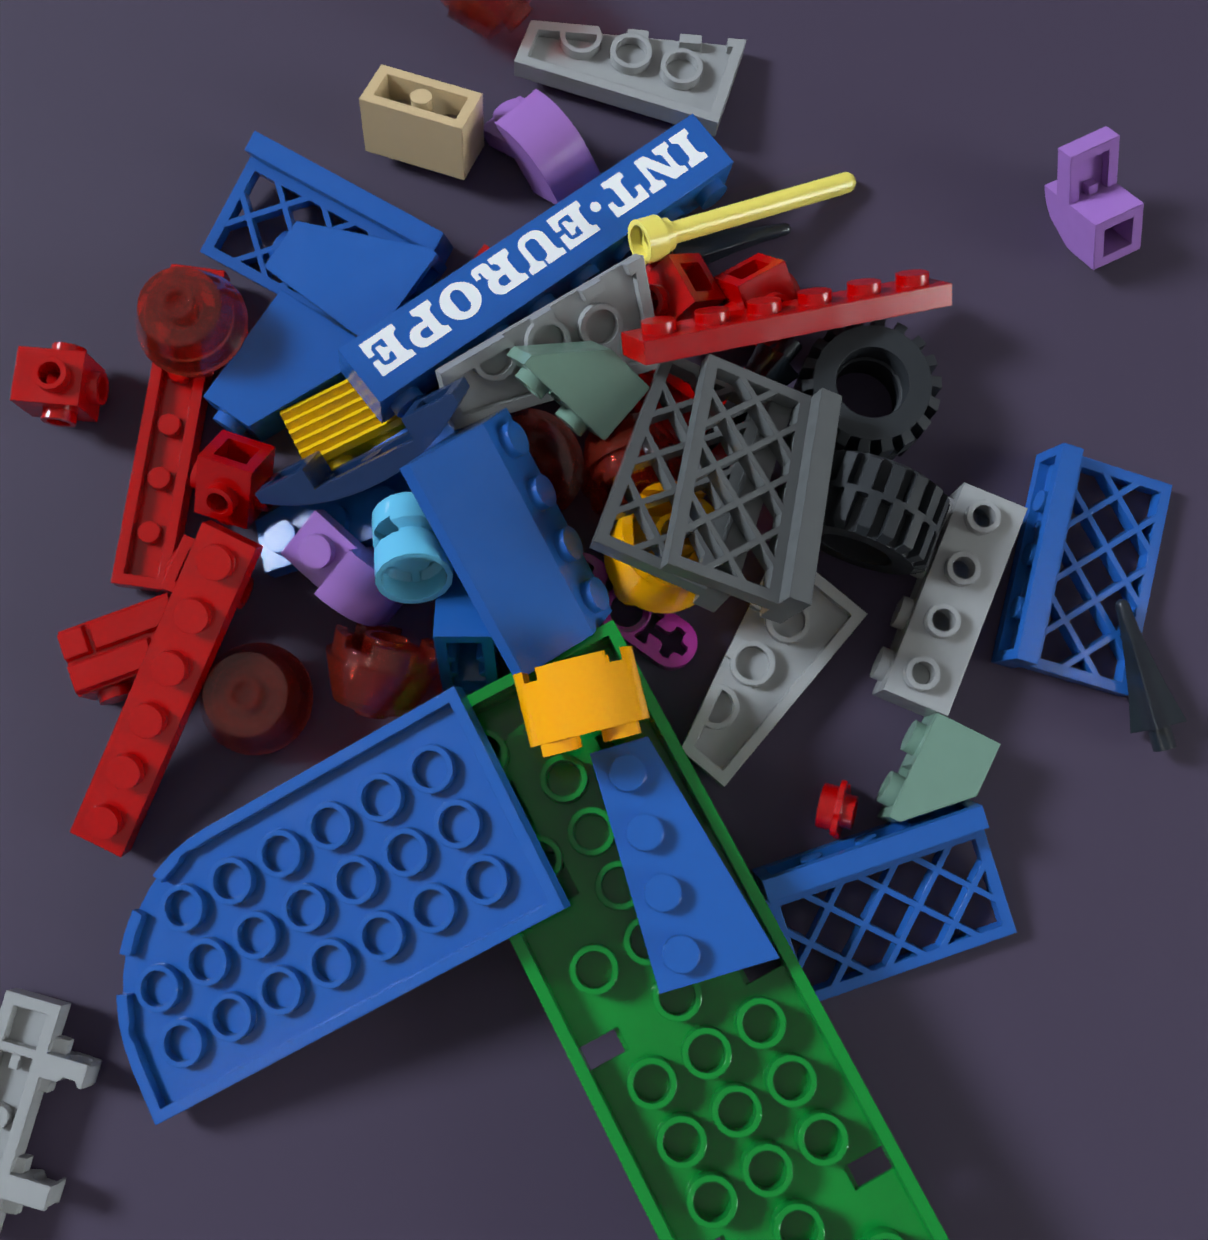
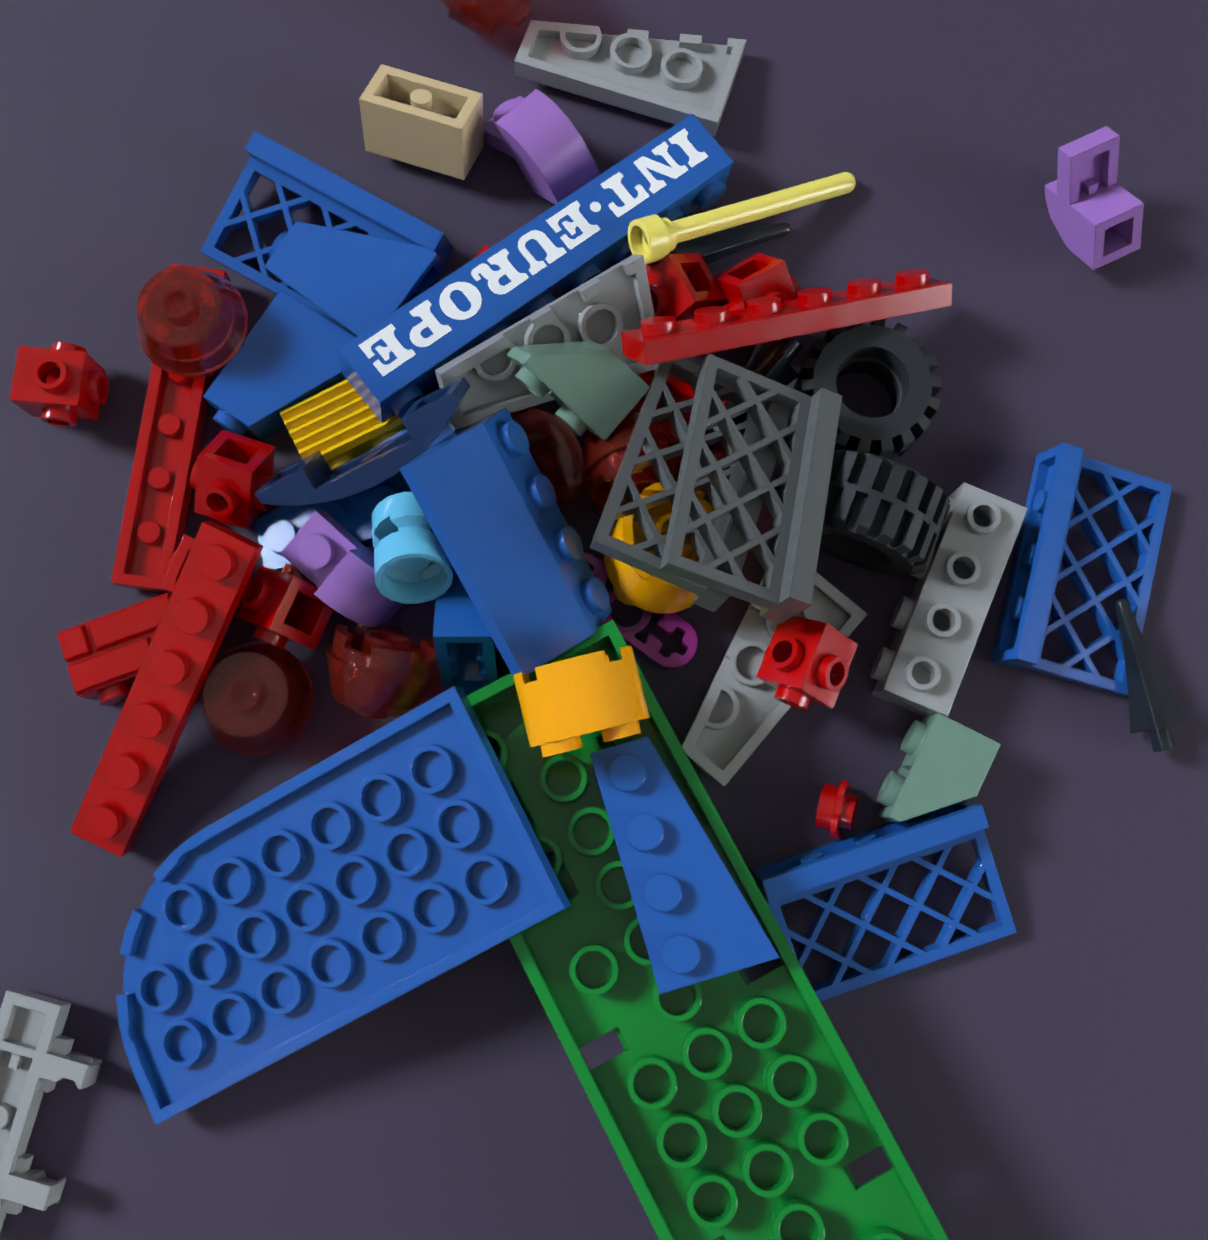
(284, 608): none -> red brick
(807, 662): none -> red brick

